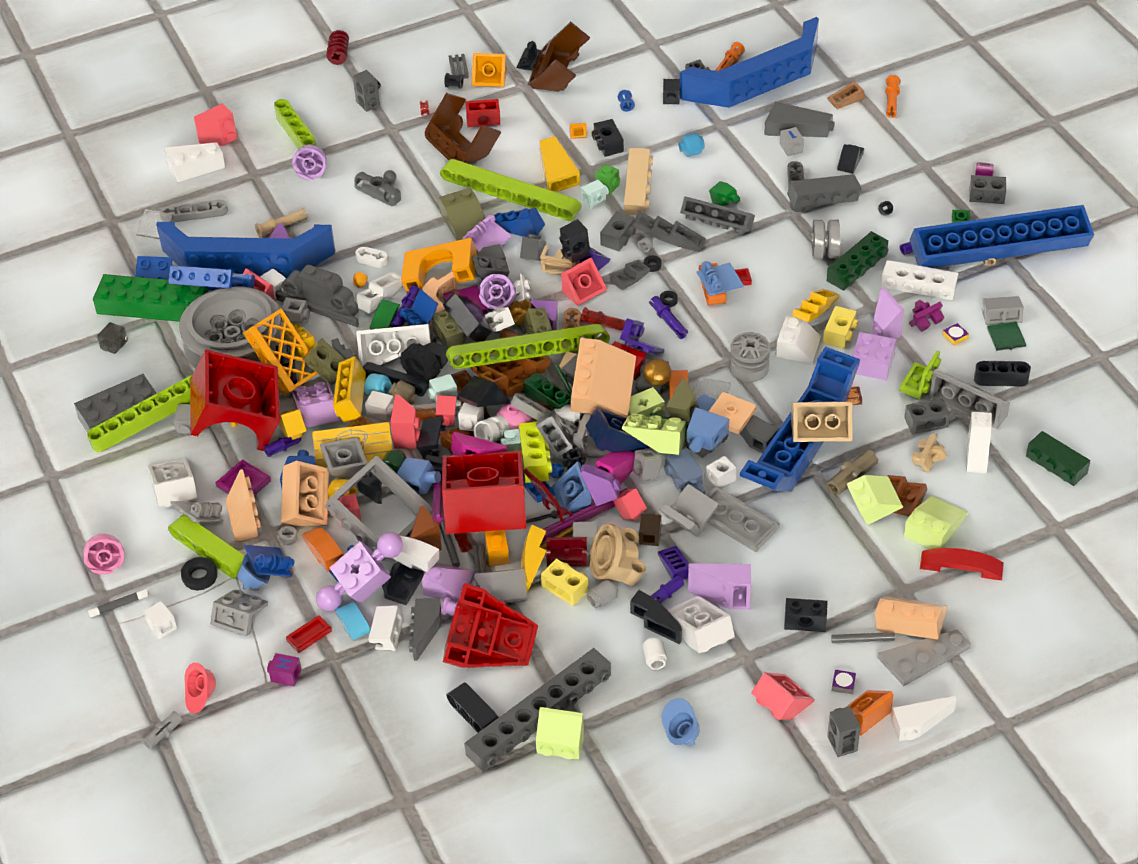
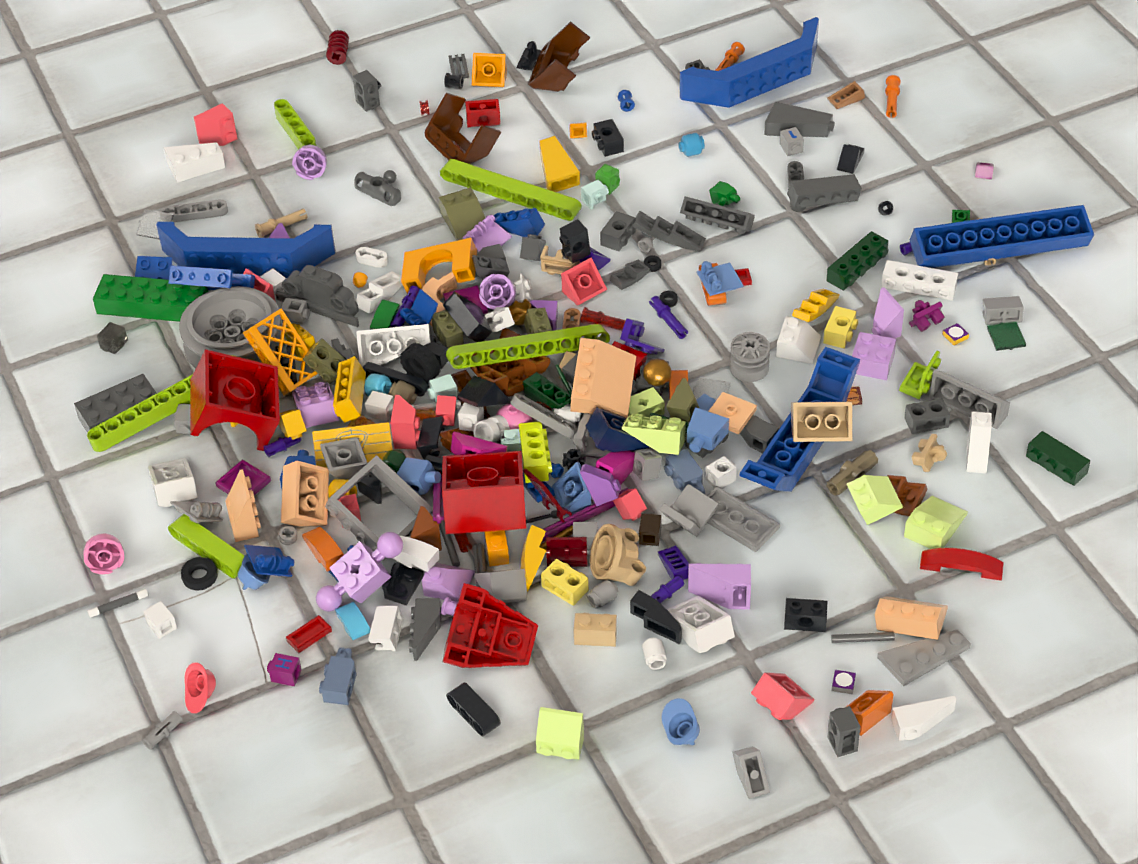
(236, 611): light grey bracket -> none
(339, 678): none -> sand blue hinge
(555, 433): dark grey brick -> none
(557, 693): dark grey brick -> none
(595, 629): none -> tan brick
(637, 181): tan wedge -> none
(671, 91): black brick -> none
(751, 771): none -> light grey slope
(825, 239): light grey wheel -> none
(987, 189): dark grey brick -> none
(1002, 373): black beam -> none

